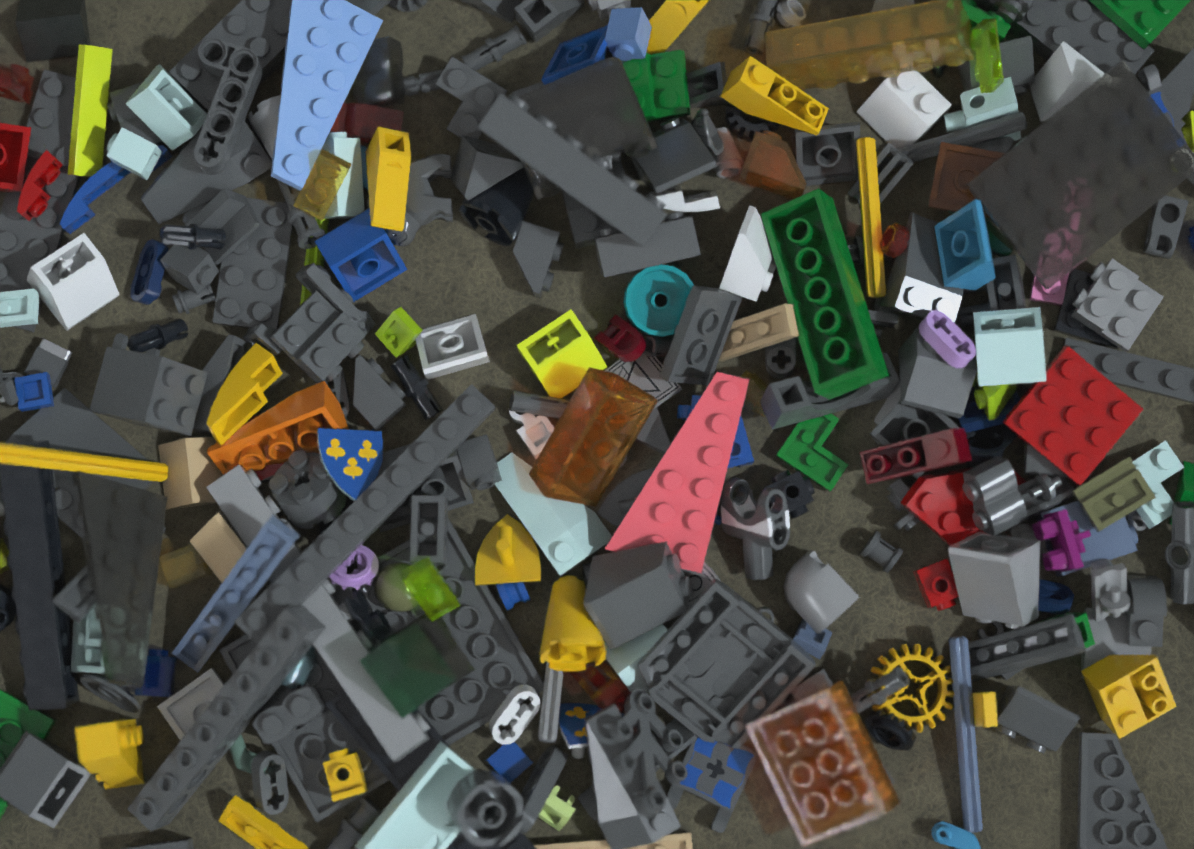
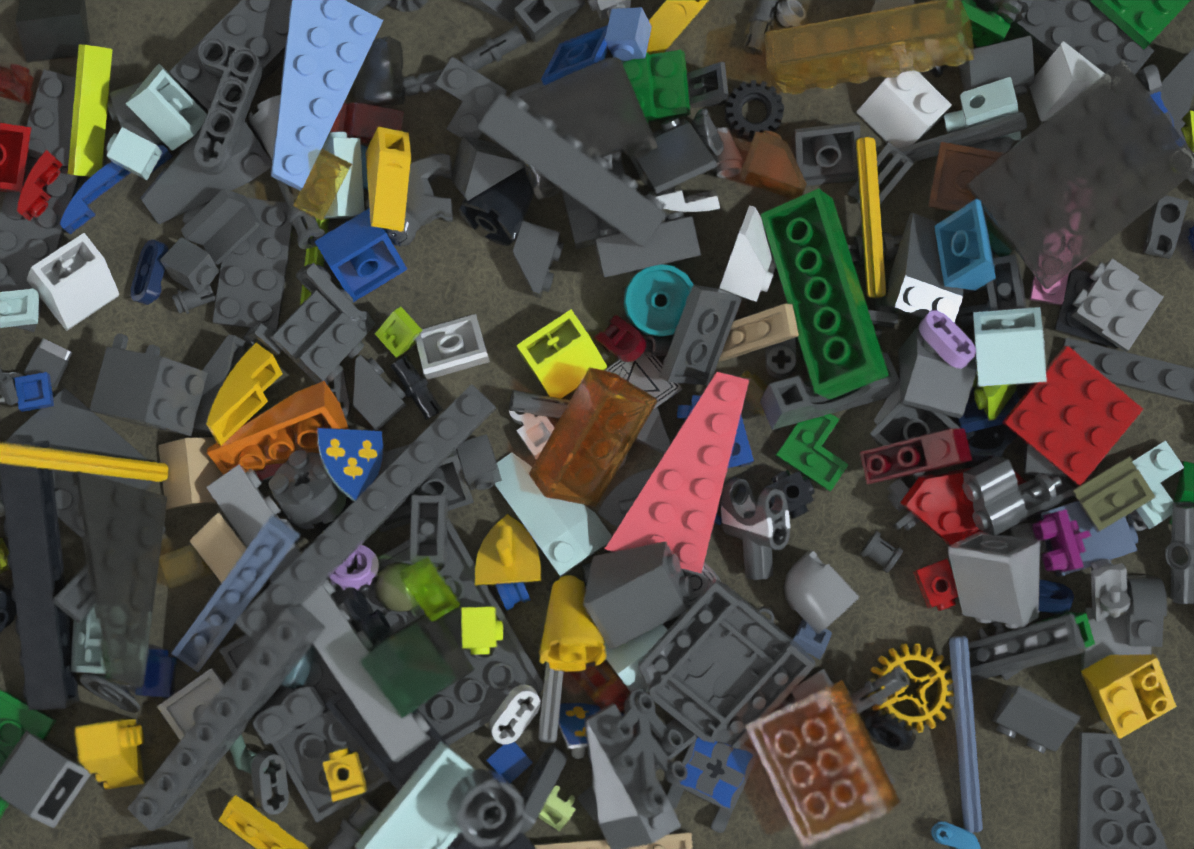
(158, 336): black axle -> none
(192, 236): black axle -> none
(480, 629): none -> neon yellow brick
(771, 97): yellow slope -> none
(894, 240): clear red tile -> none
(984, 709): yellow slope -> none
(988, 68): clear neon green plate -> none

